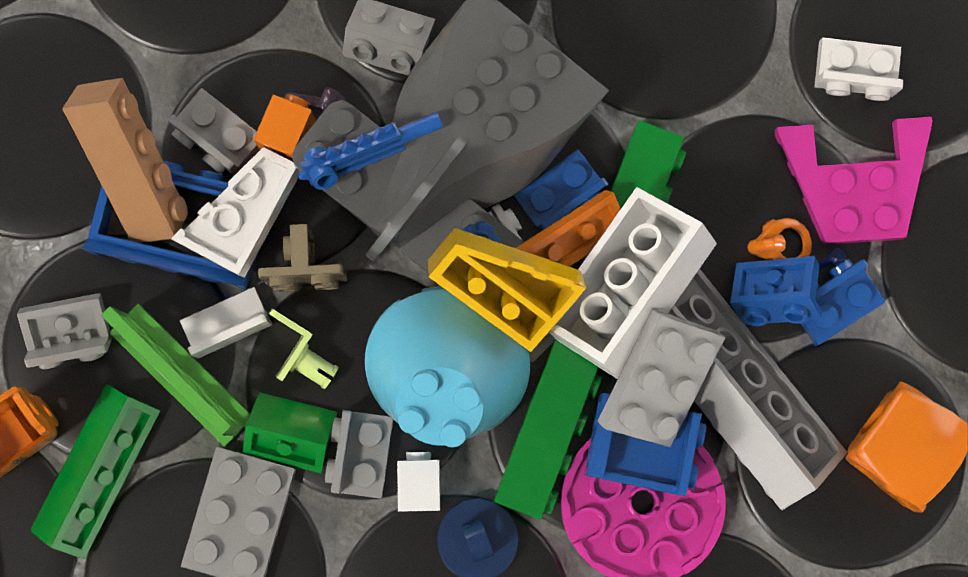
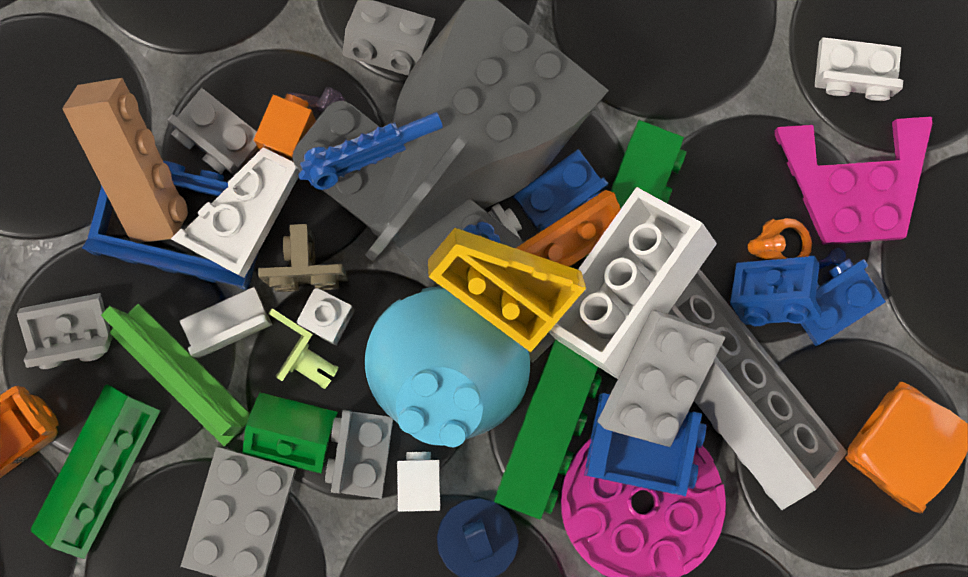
(325, 316): none -> white bracket

